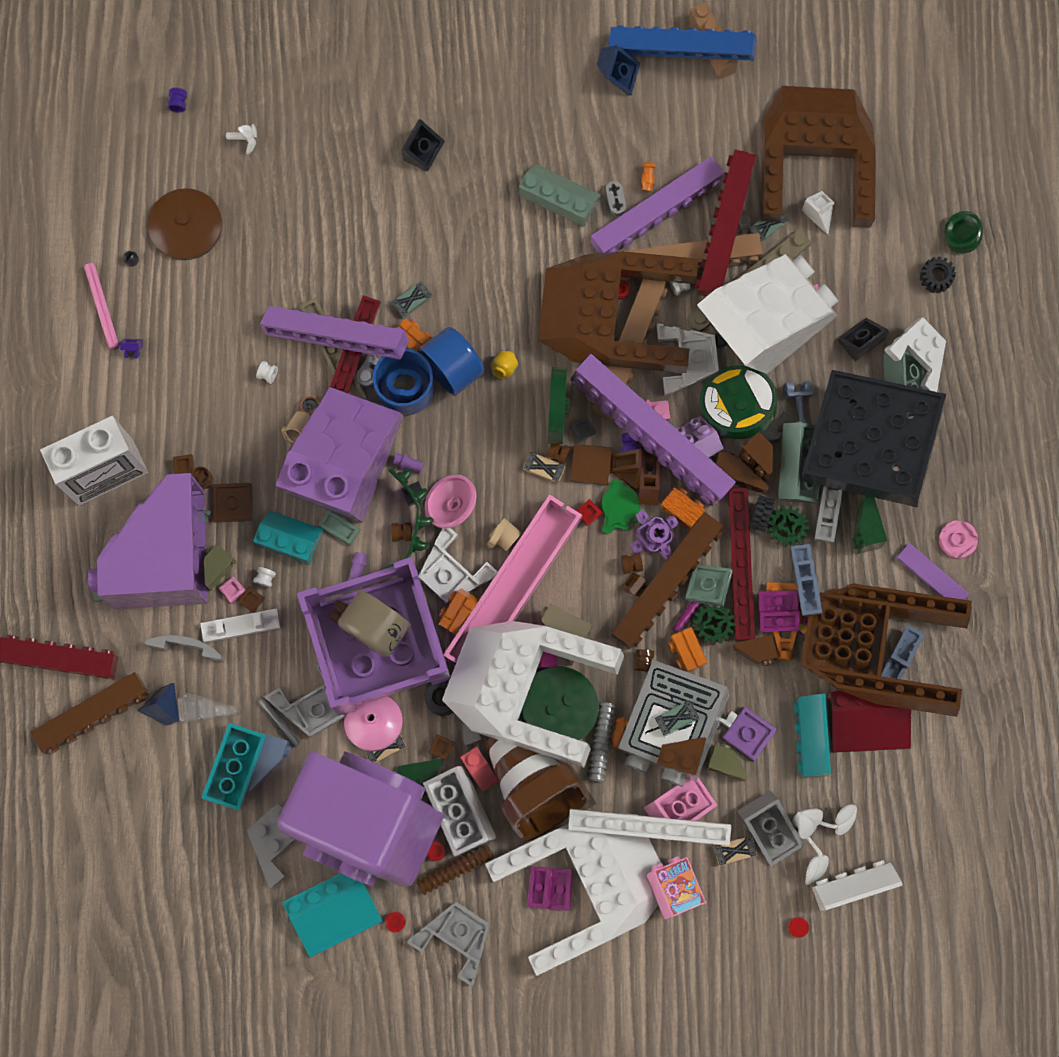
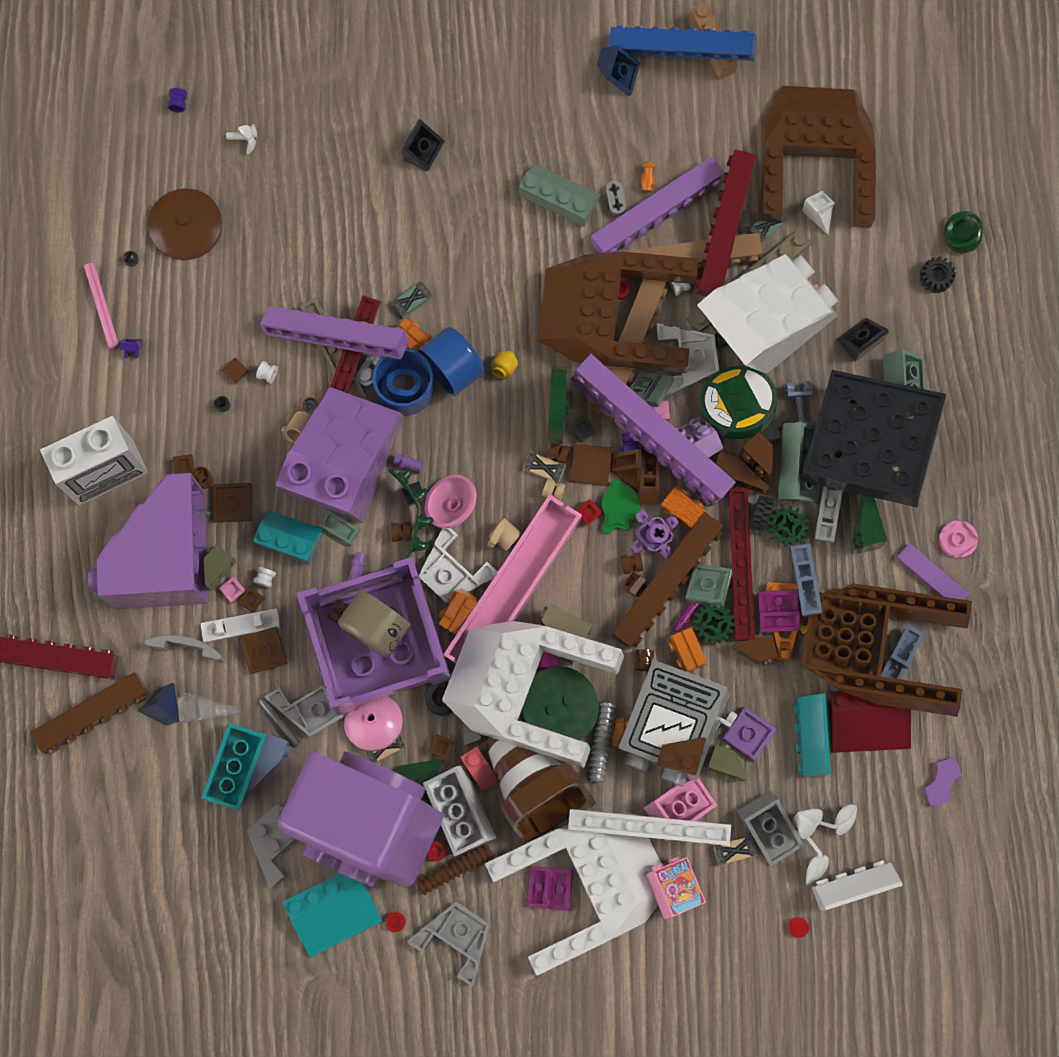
(222, 404): none -> black hinge
(235, 370): none -> reddish brown tile
(263, 650): none -> reddish brown tile
(549, 488): none -> tan wheel
(652, 387): none -> sand green tile
(677, 718): tile -> none
(925, 346): white wing -> none
(939, 789): none -> medium lavender tile

